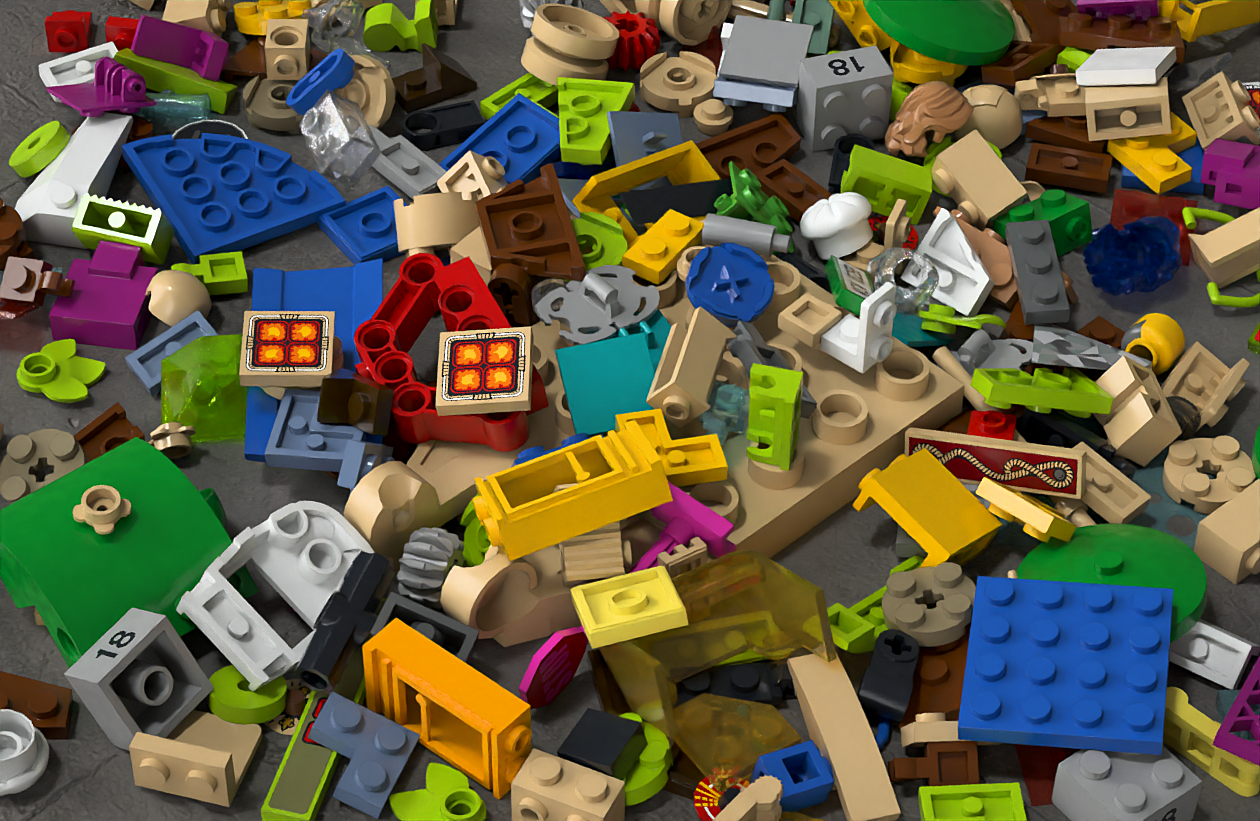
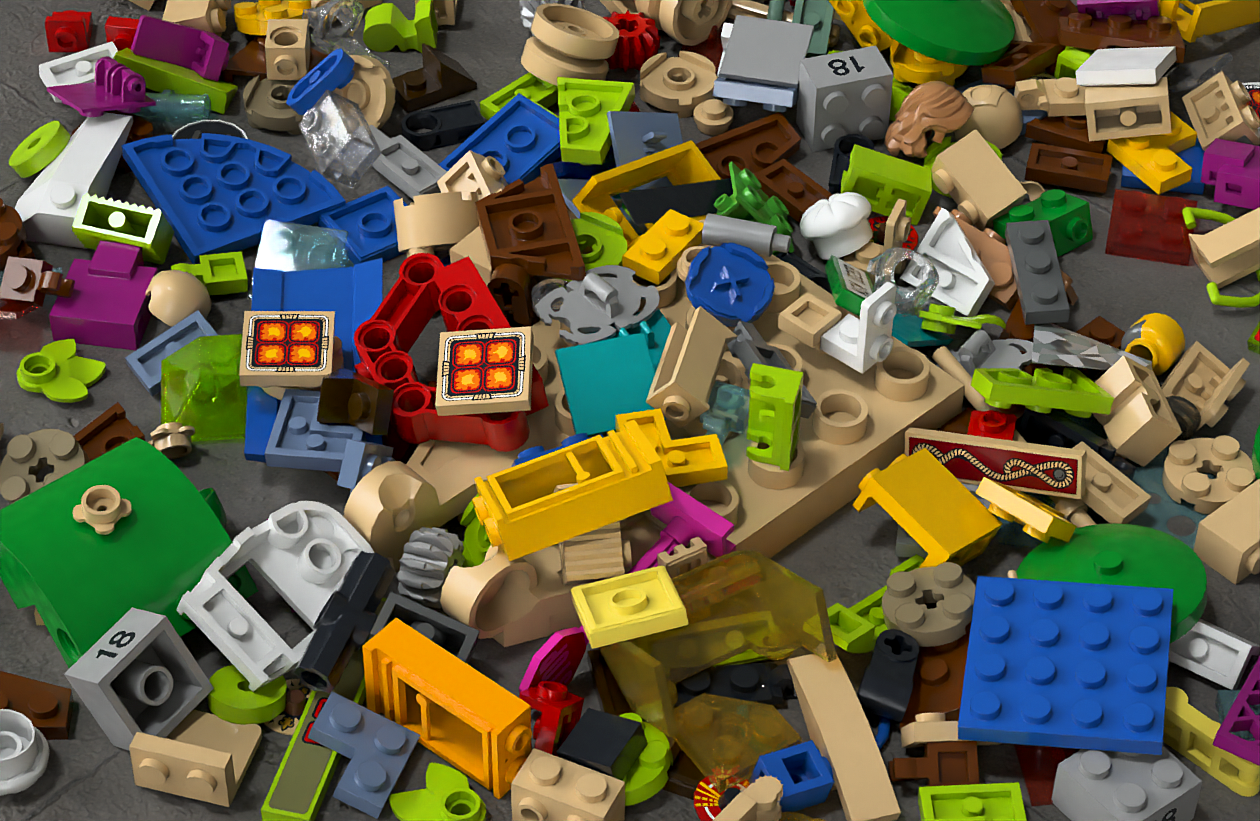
(300, 248): none -> clear light blue hinge
(558, 717): none -> red bracket
(1057, 71): piece -> none
(1135, 257): clear blue hair -> none

